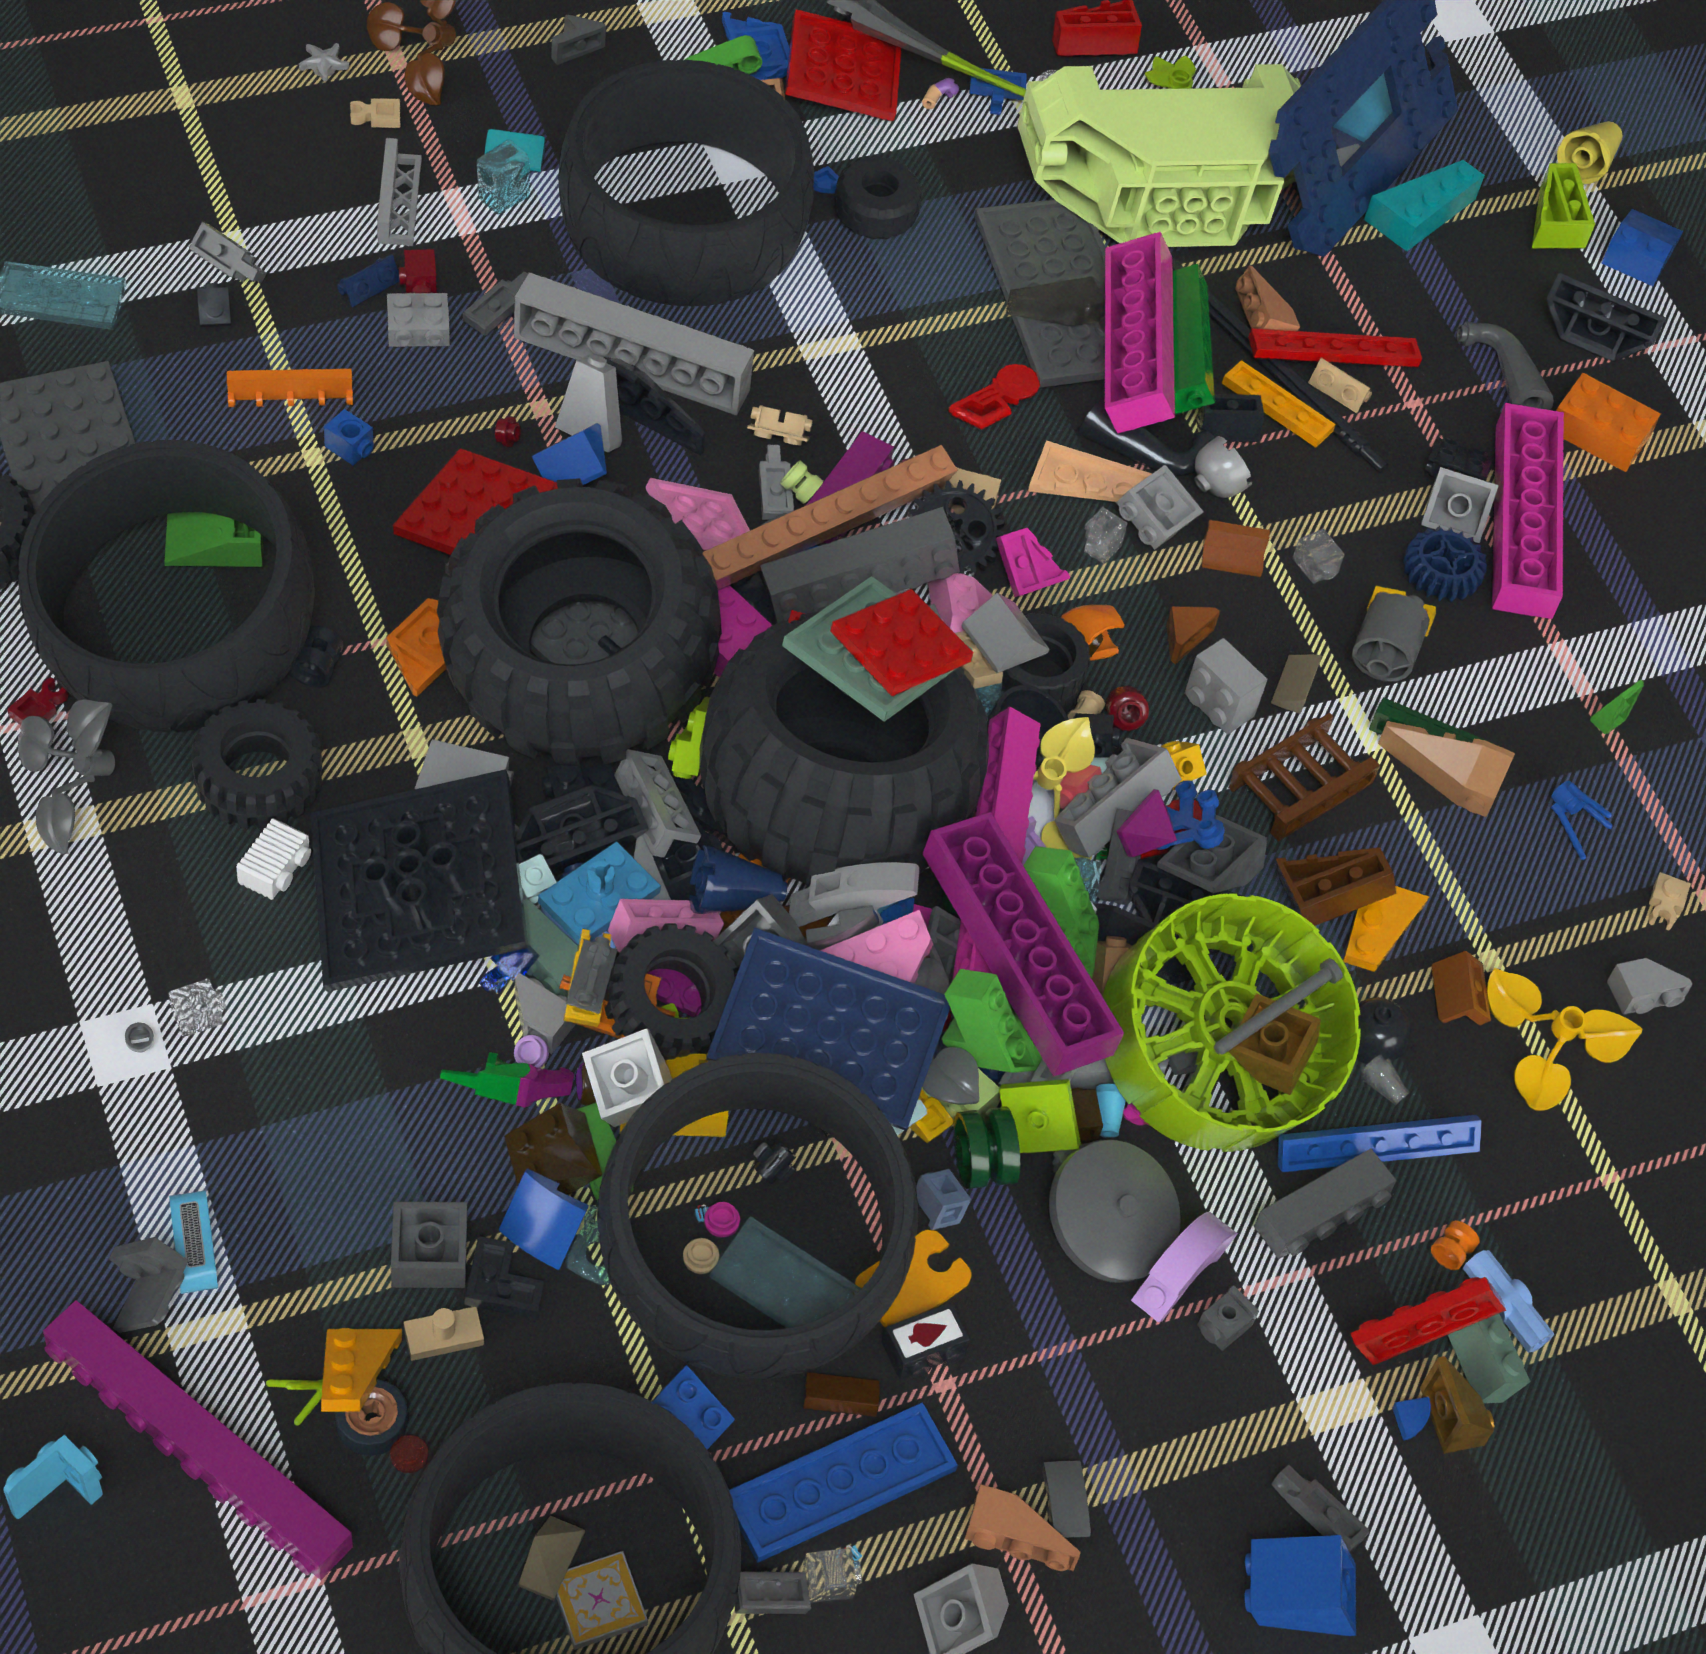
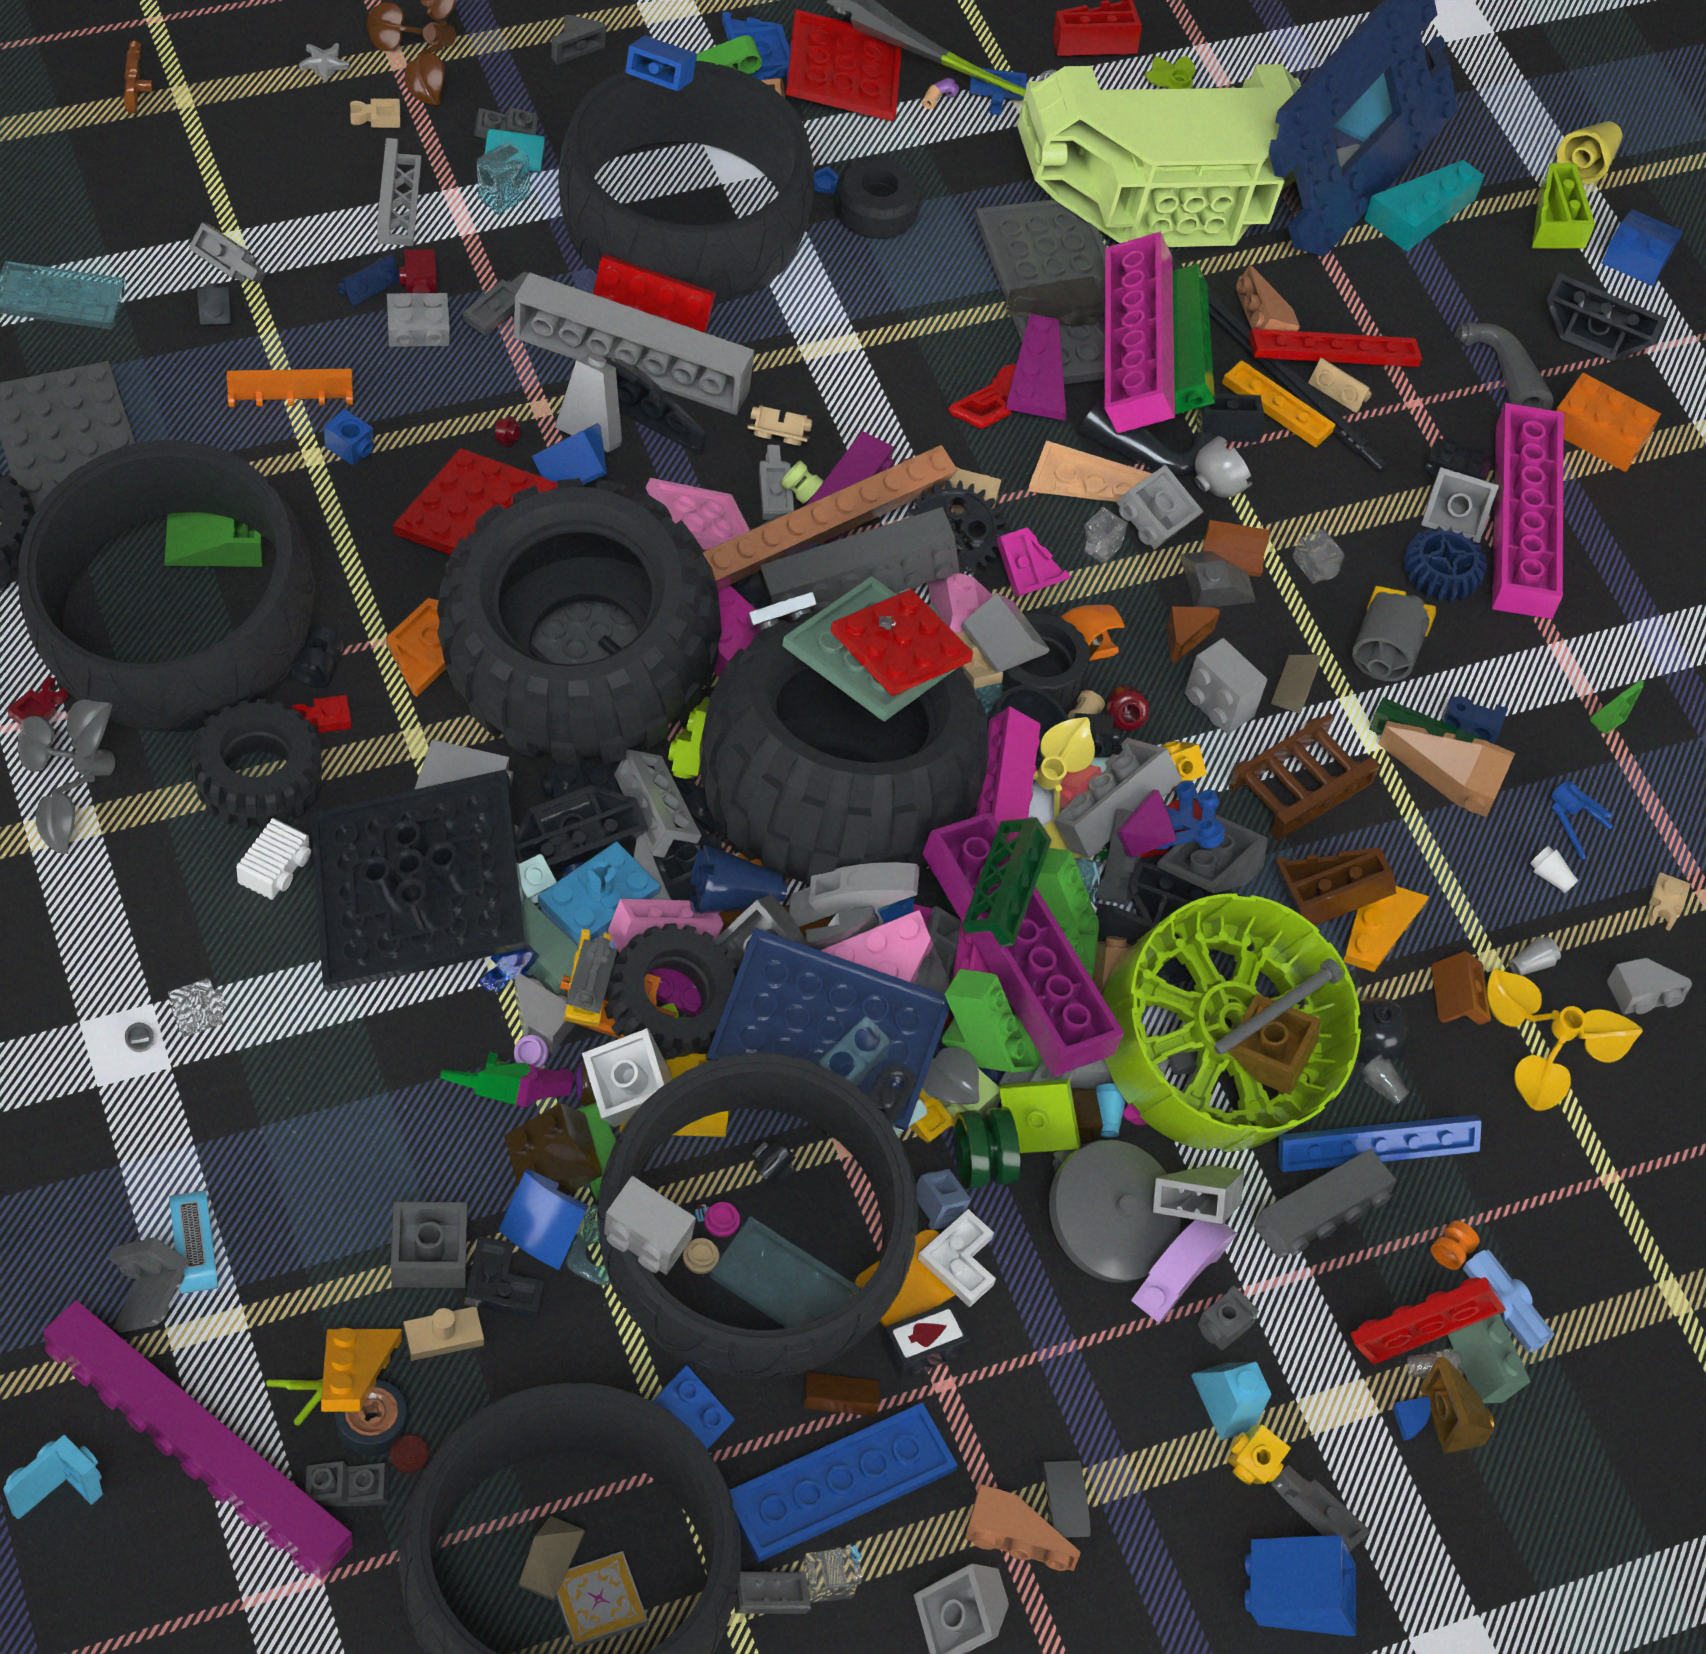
(132, 77): none -> dark orange piece
(327, 713): none -> red plate
(348, 1486): none -> dark grey slope
(515, 121): none -> dark grey slope
(648, 1226): none -> light grey brick
(654, 293): none -> red plate
(661, 63): none -> blue brick
(773, 614): none -> plate
(848, 1045): none -> clear light blue piece
(886, 622): none -> dark grey piece
(890, 1100): none -> black plate
(952, 1258): none -> white plate
(1016, 876): none -> dark green fence
(1039, 371): none -> magenta wing
(1200, 1193): none -> light grey slope
(1216, 580): none -> flat silver slope
(1233, 1396): none -> medium azure slope
(1257, 1455): none -> yellow brick
(1421, 1364): none -> clear cone
(1474, 718): none -> dark blue leg
(1536, 956): none -> light grey cone
(1554, 869): none -> white cone

